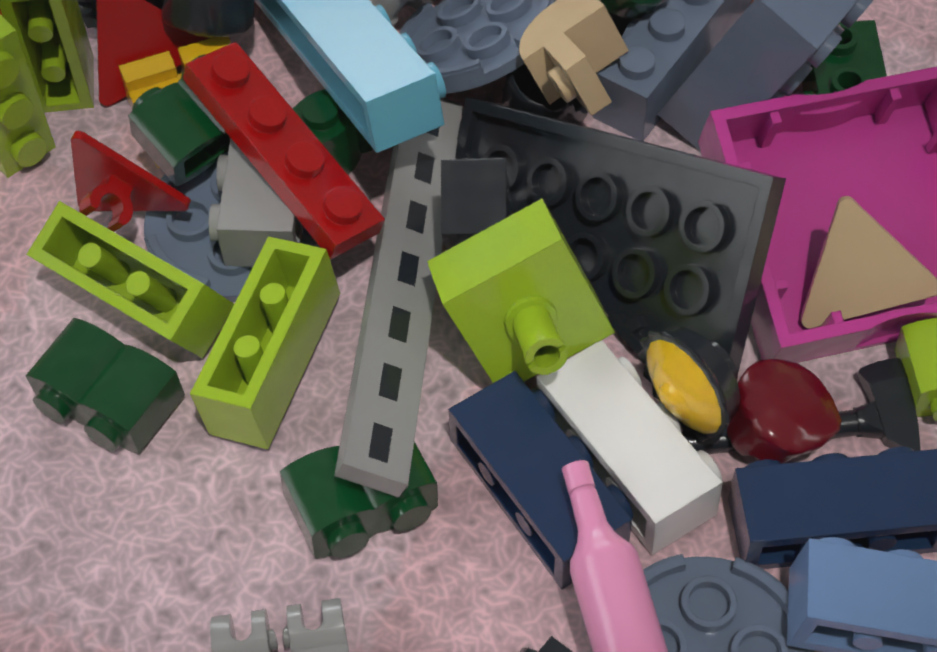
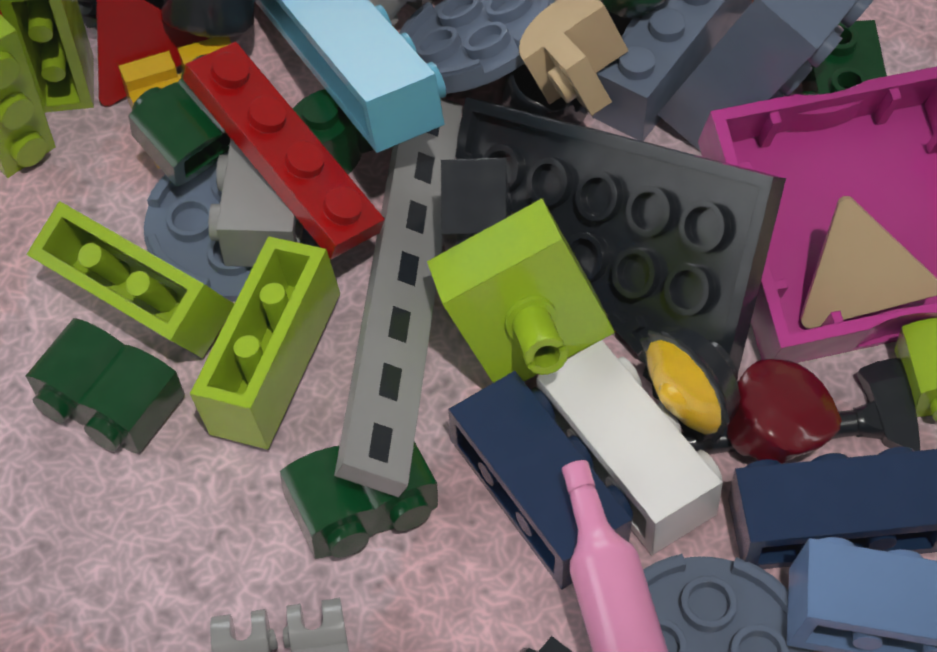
(116, 184): red piece -> none

